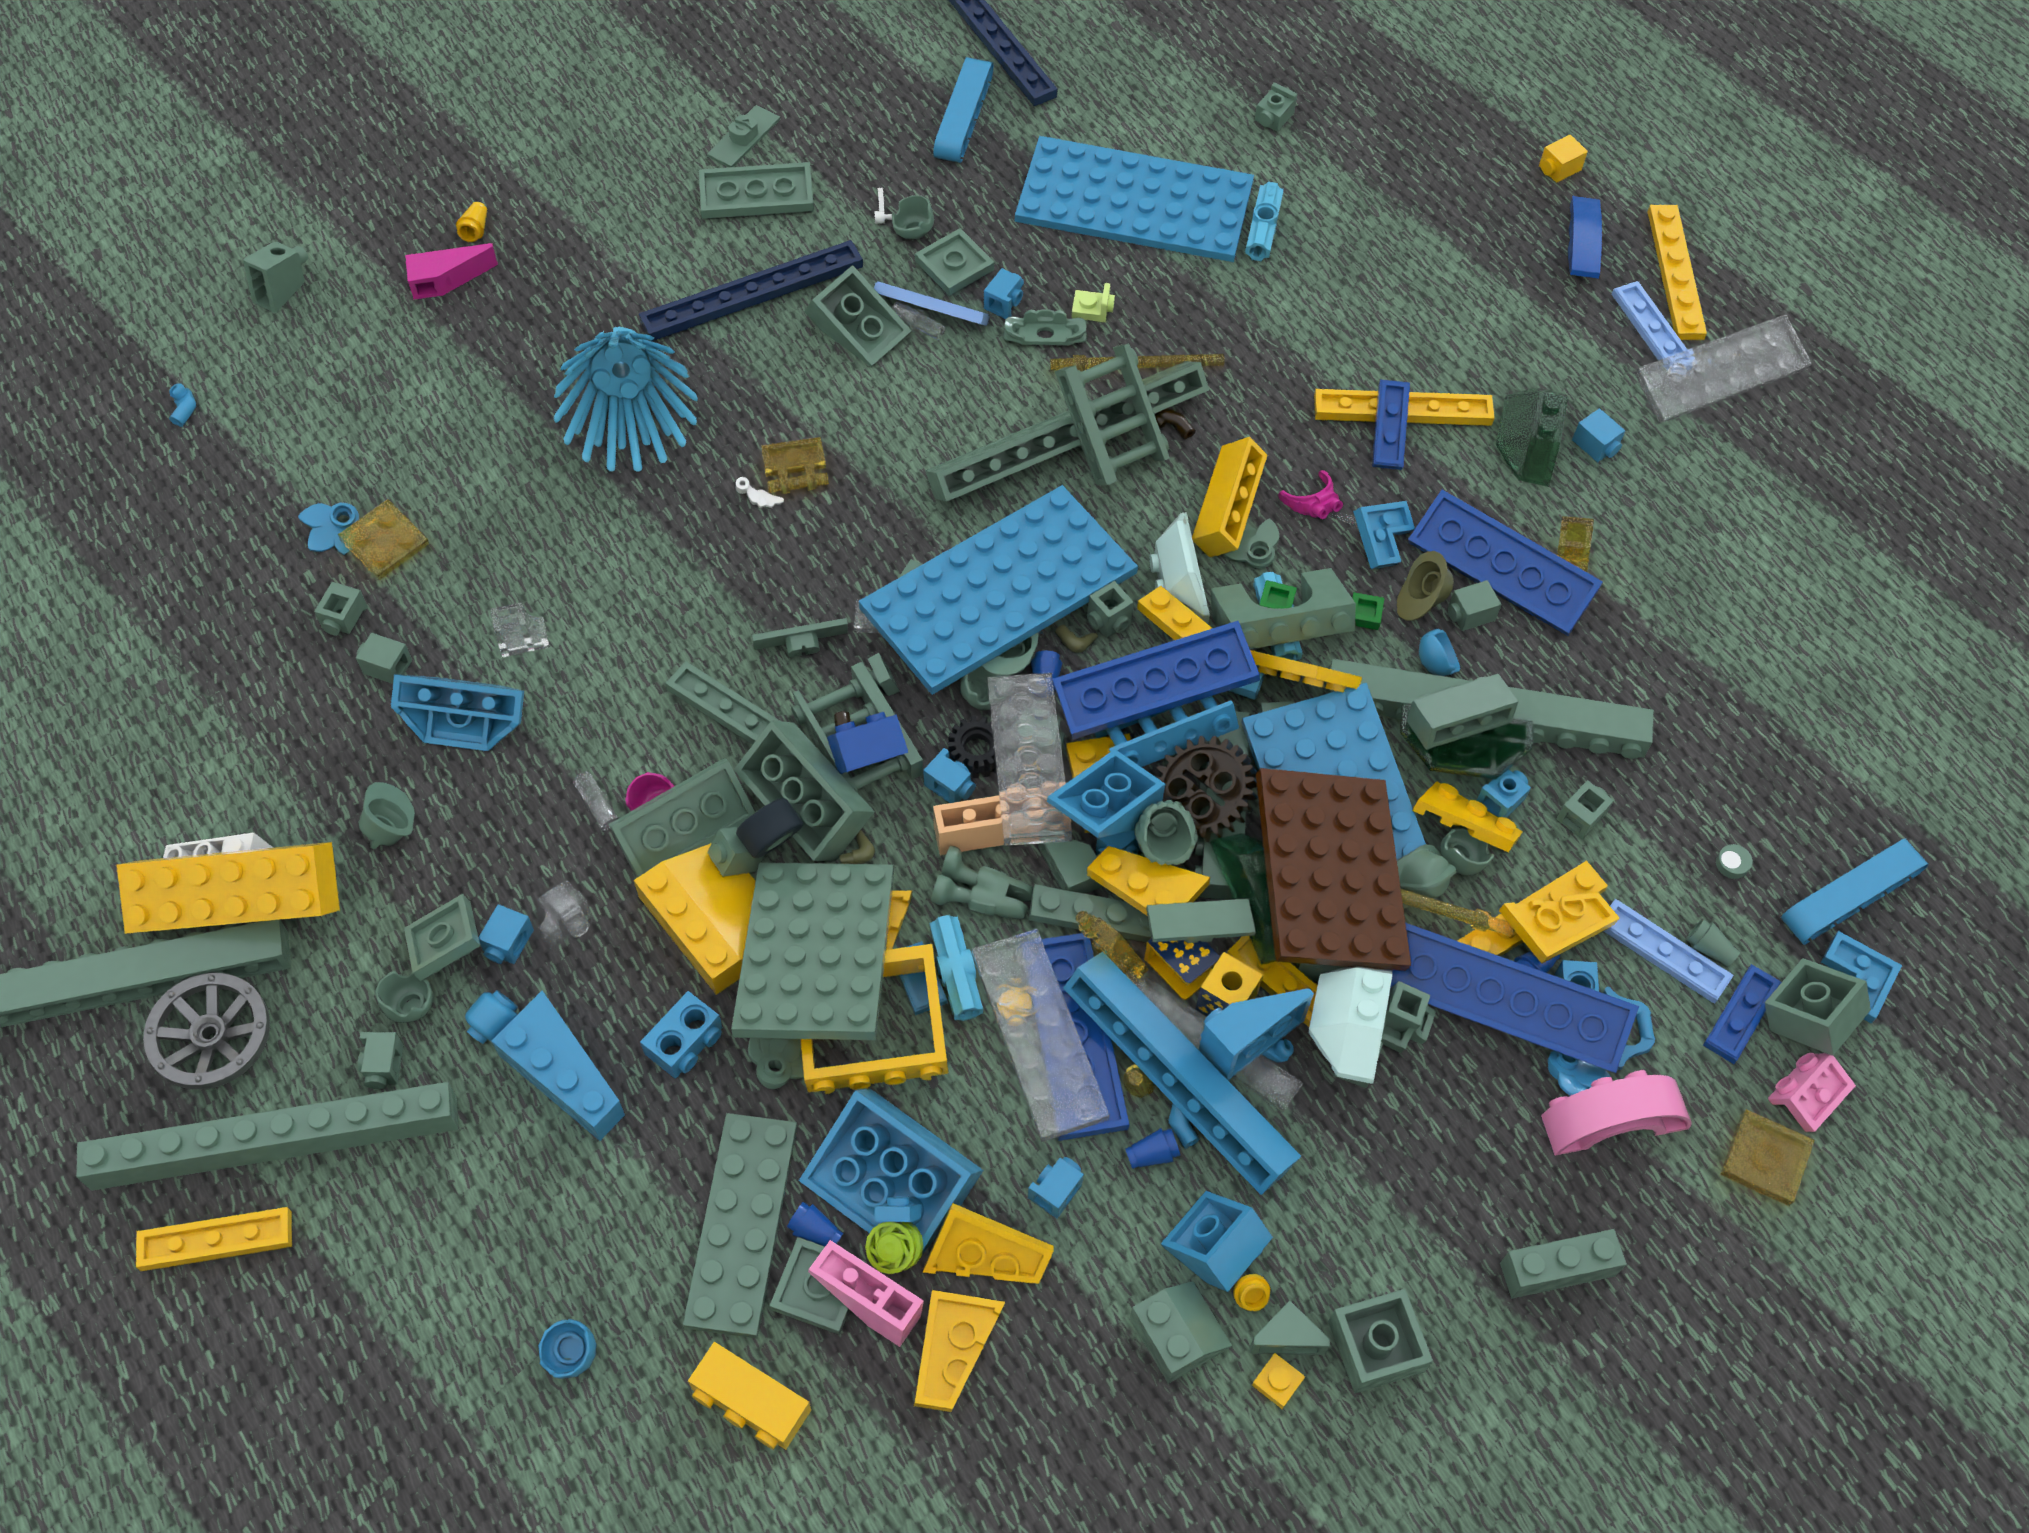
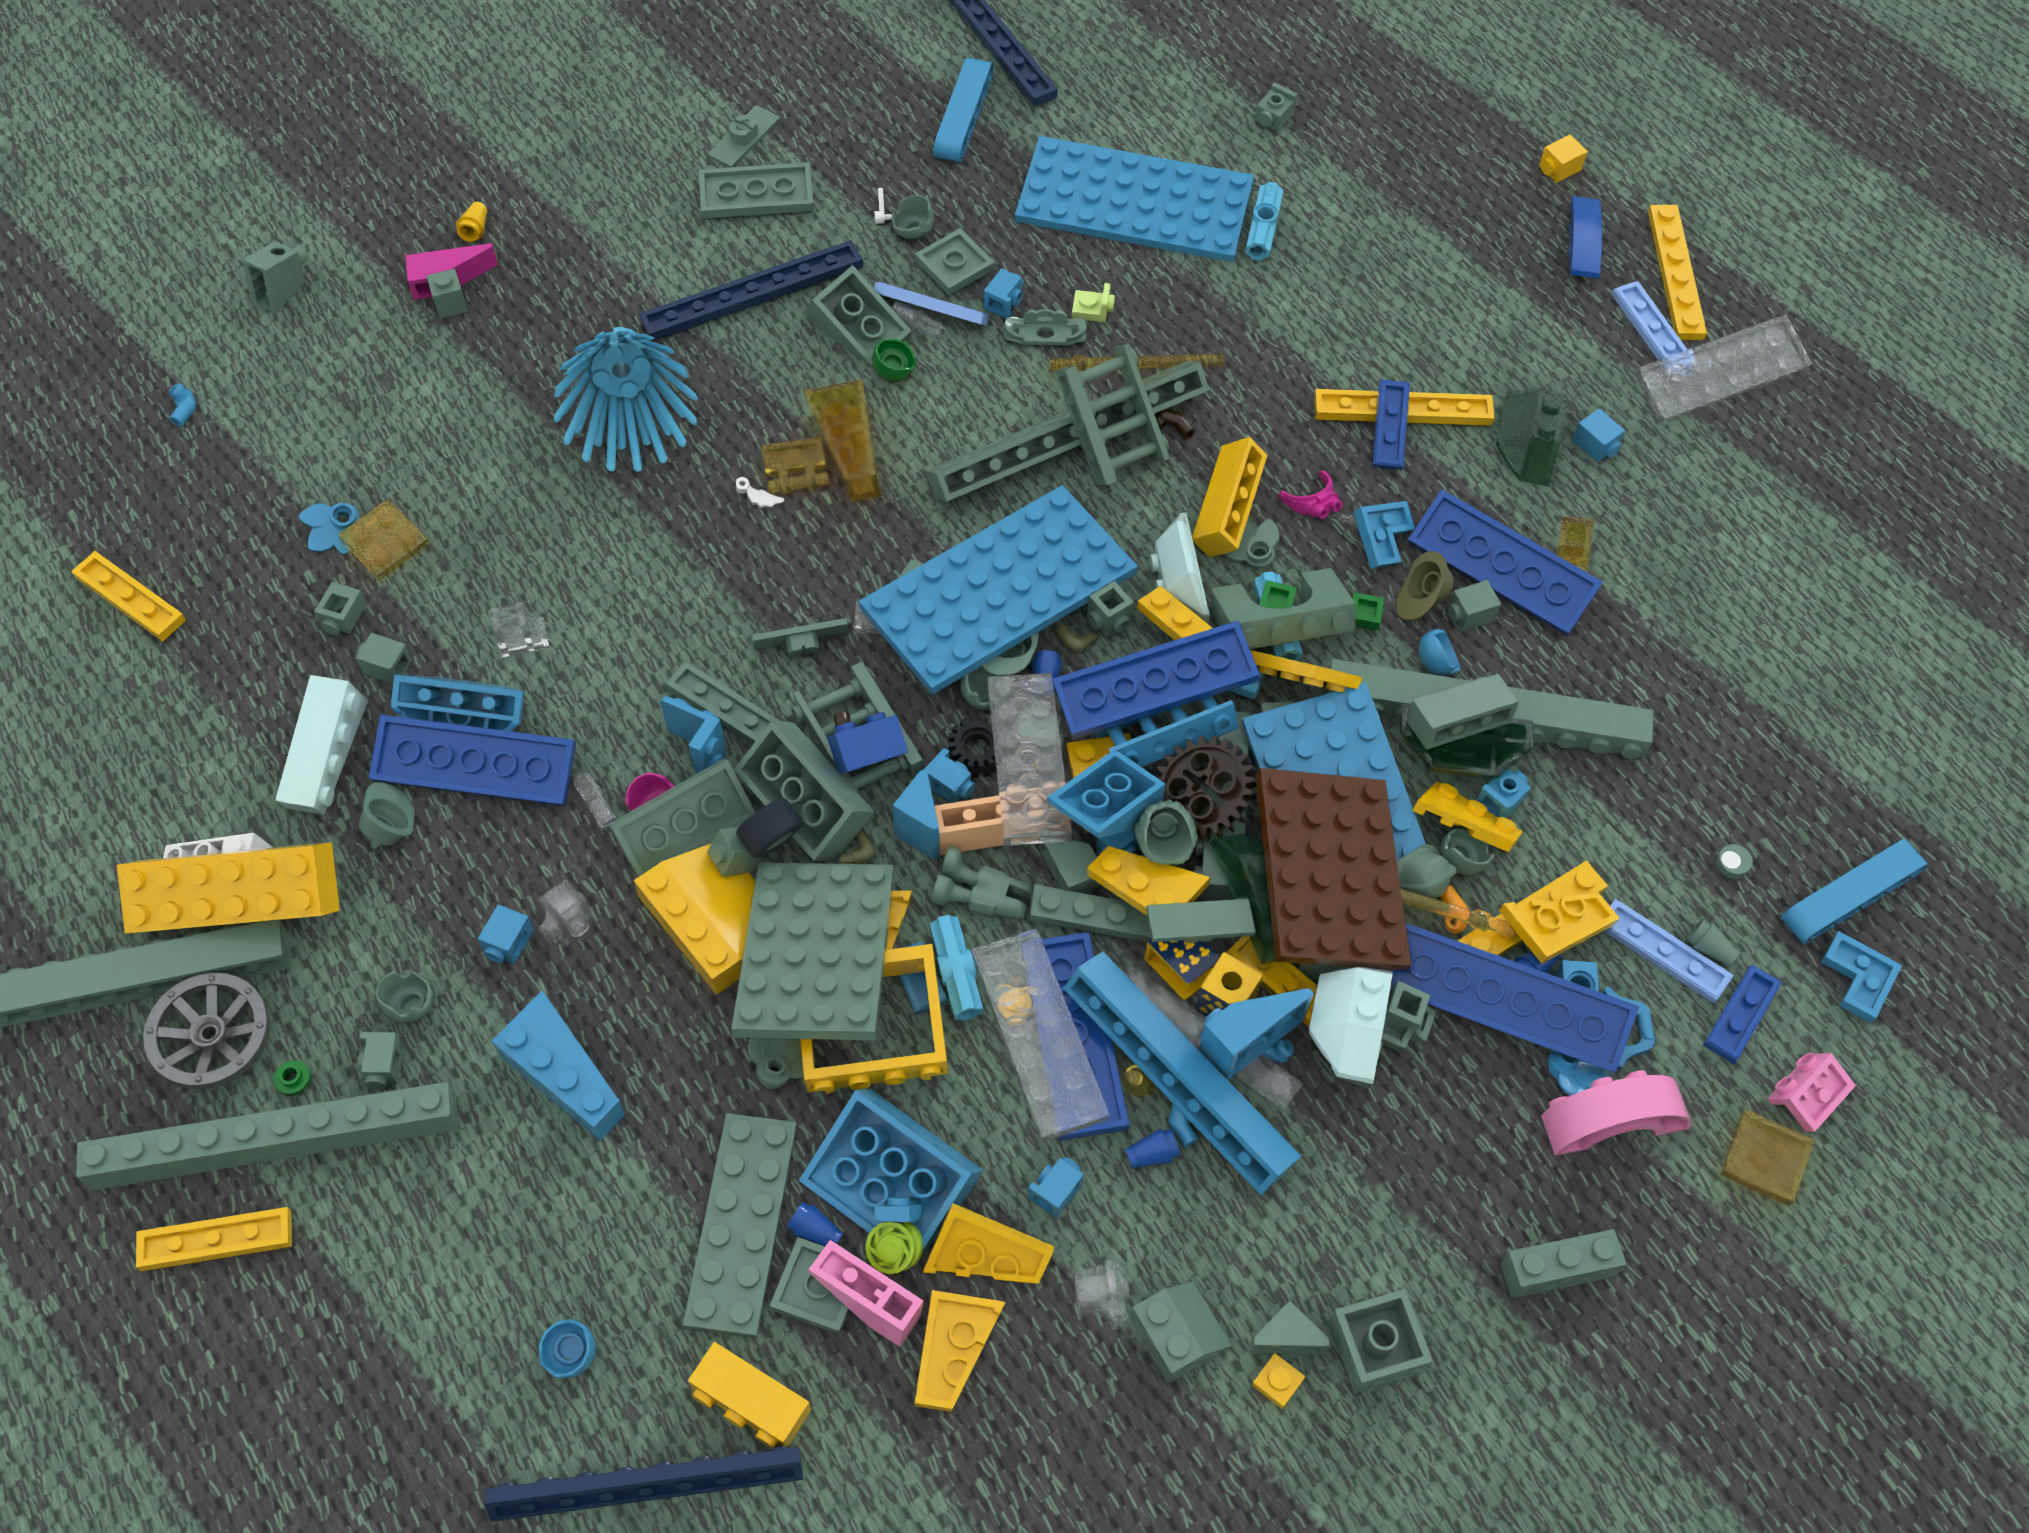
(128, 596): none -> yellow plate
(296, 1085): none -> green plate
(320, 744): none -> light aqua wedge
(441, 937): sand green plate -> none
(447, 293): none -> sand green brick
(472, 760): none -> blue plate
(490, 1015): dark azure head -> none
(643, 1484): none -> dark blue plate
(674, 1030): dark azure brick -> none
(698, 727): none -> dark azure bracket
(846, 429): none -> clear yellow wedge
(882, 675): sand green plate -> none
(893, 359): none -> green hair
(916, 817): none -> dark azure slope
(1102, 1293): none -> clear brick
(1111, 943): clear yellow plate -> none
(1218, 1239): dark azure slope -> none
(1252, 1292): yellow plate -> none
(1452, 897): none -> light orange arm
(1585, 809): sand green brick -> none
(1818, 1006): sand green brick -> none

